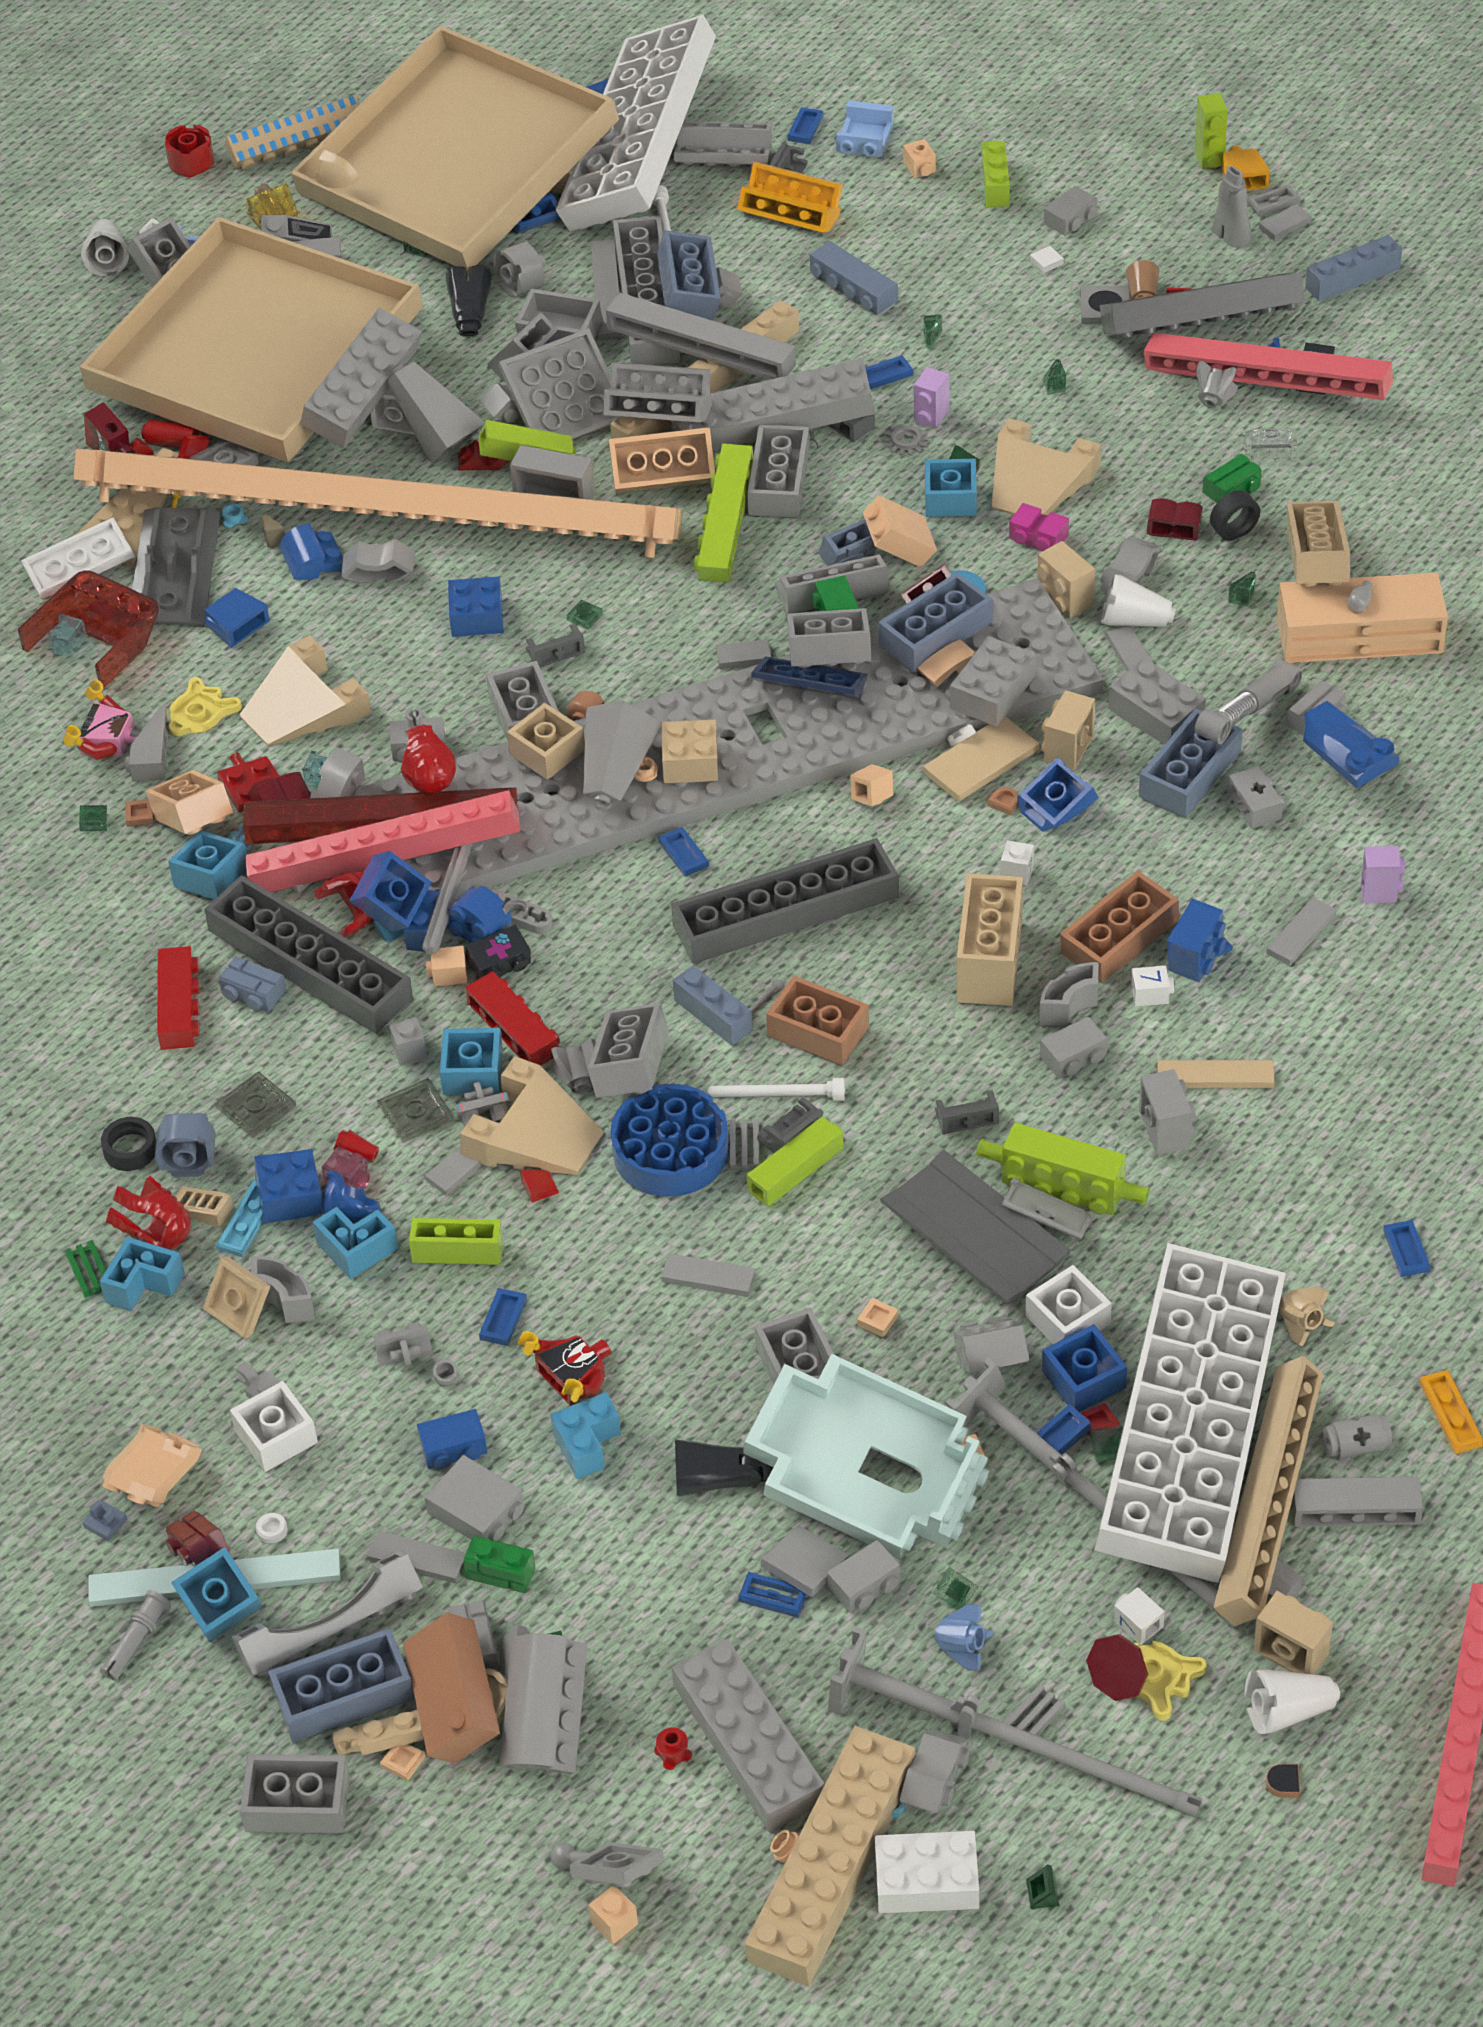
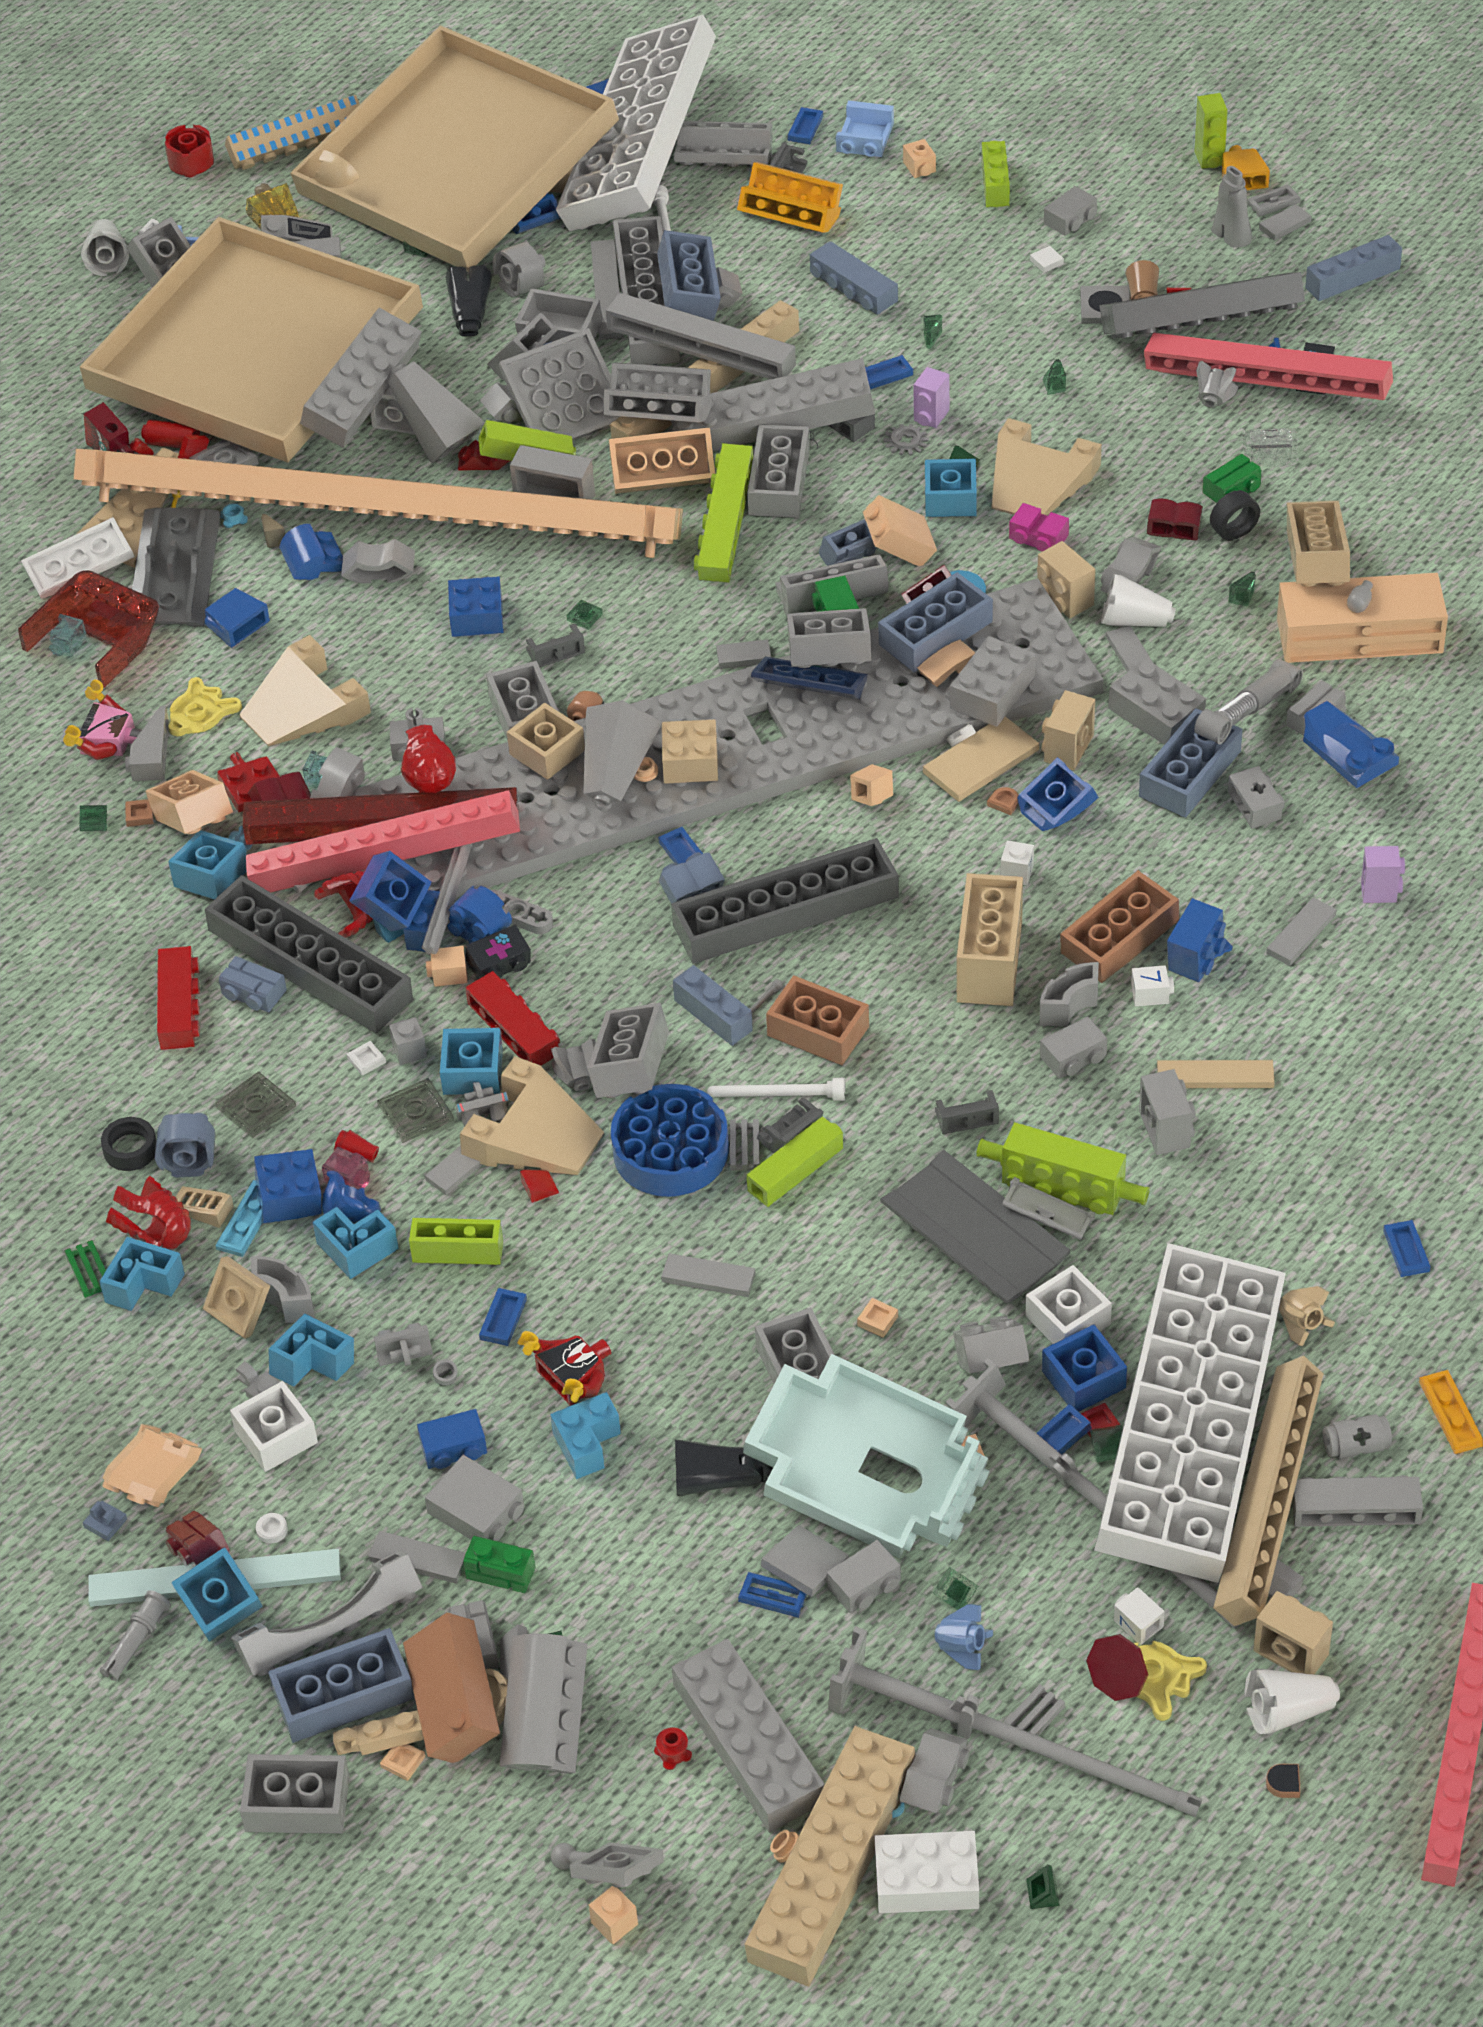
(310, 1346): none -> dark azure brick
(366, 1058): none -> white tile
(691, 878): none -> sand blue brick

